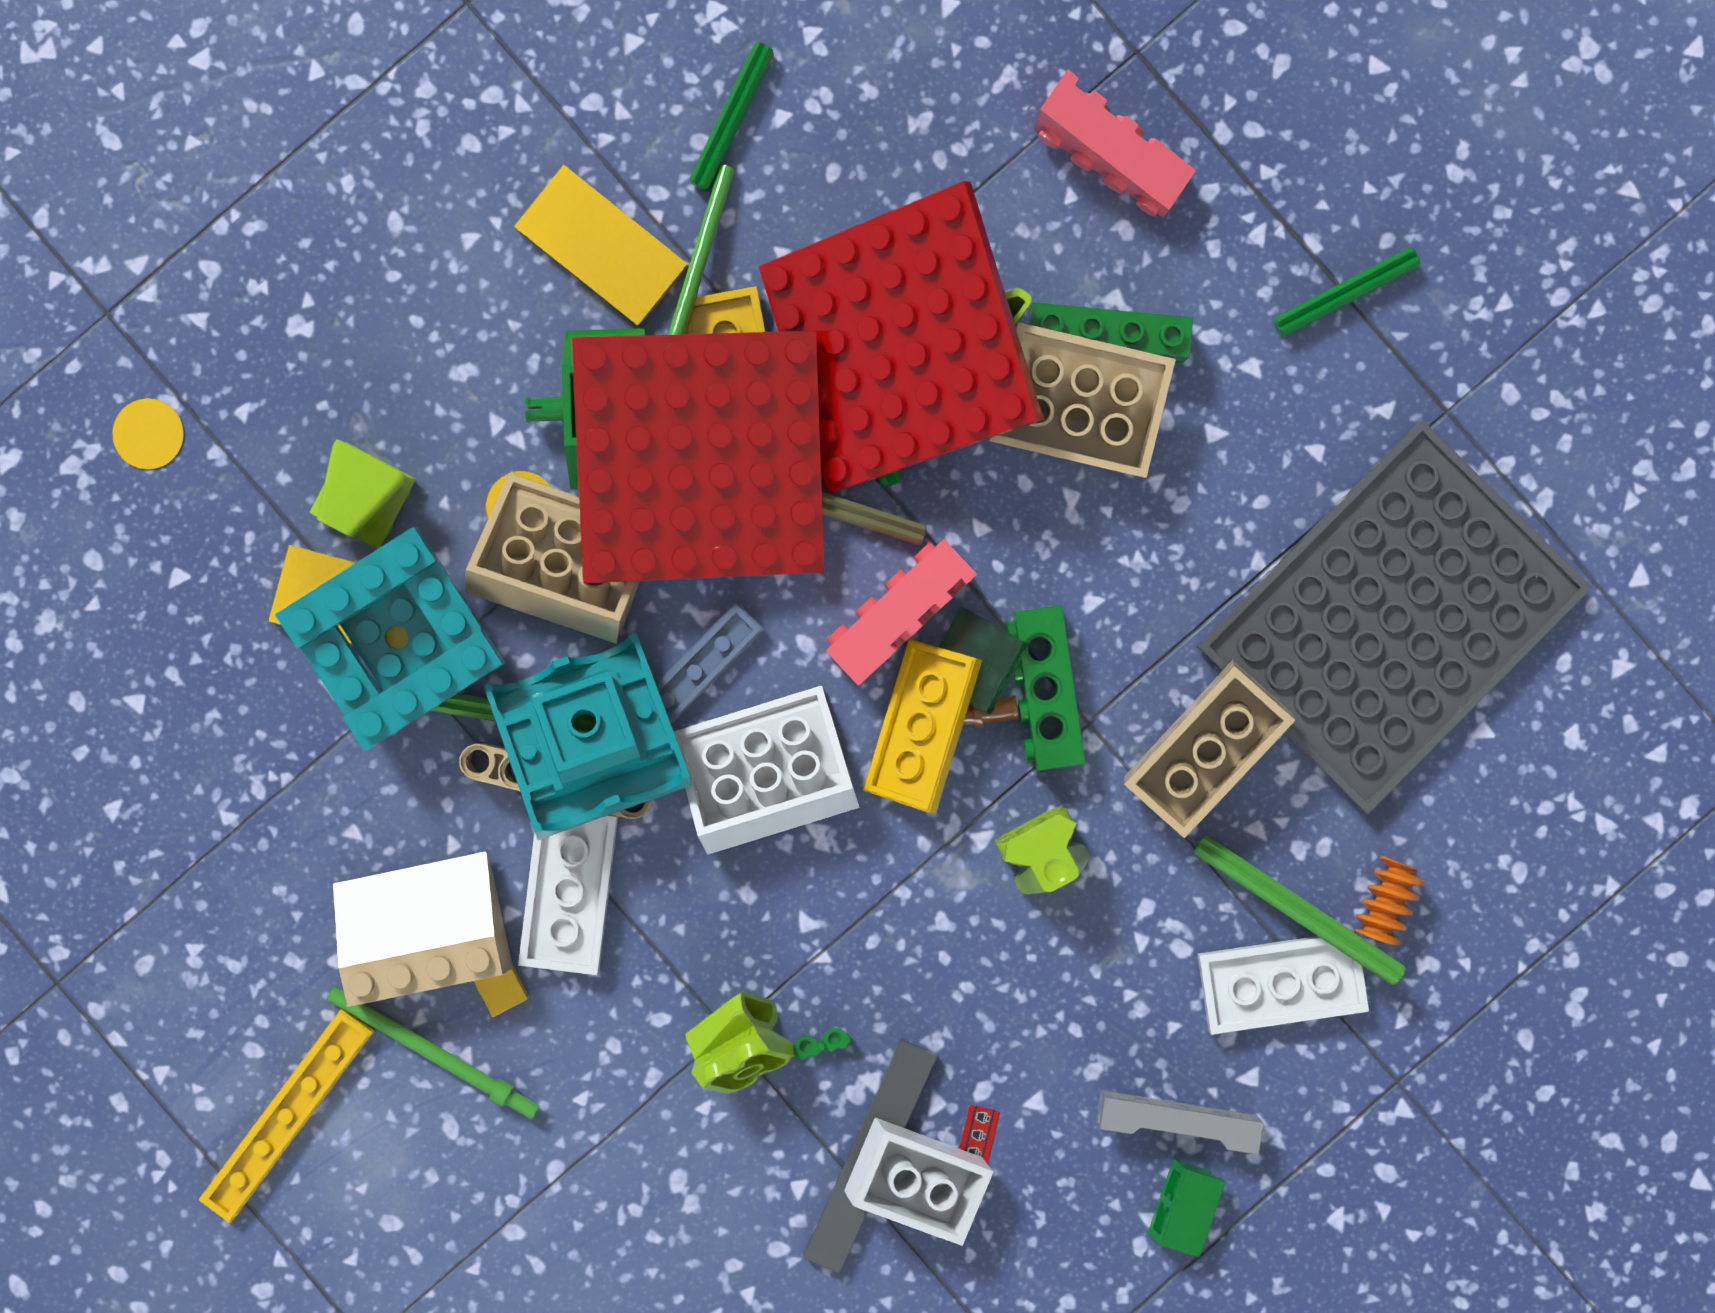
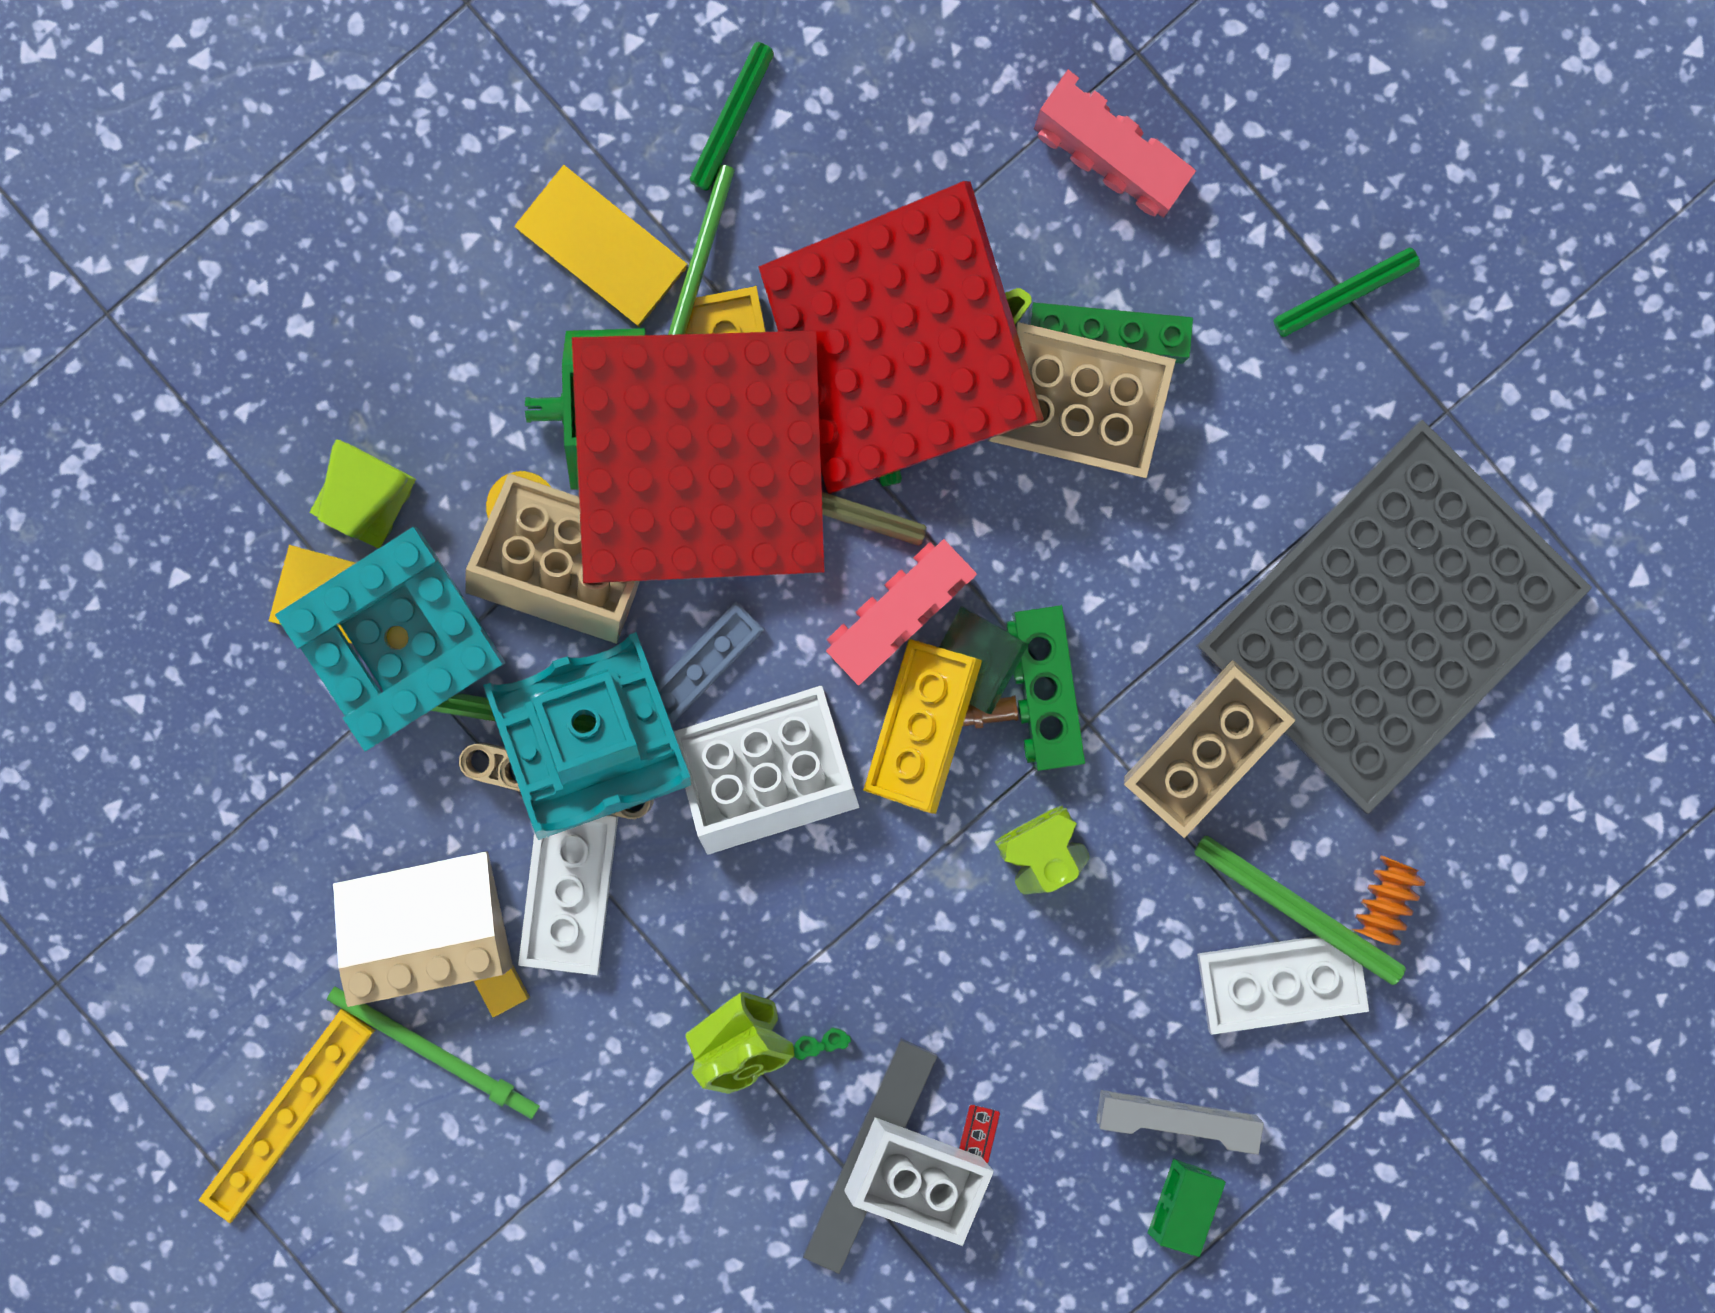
(148, 433): yellow sticker -> none

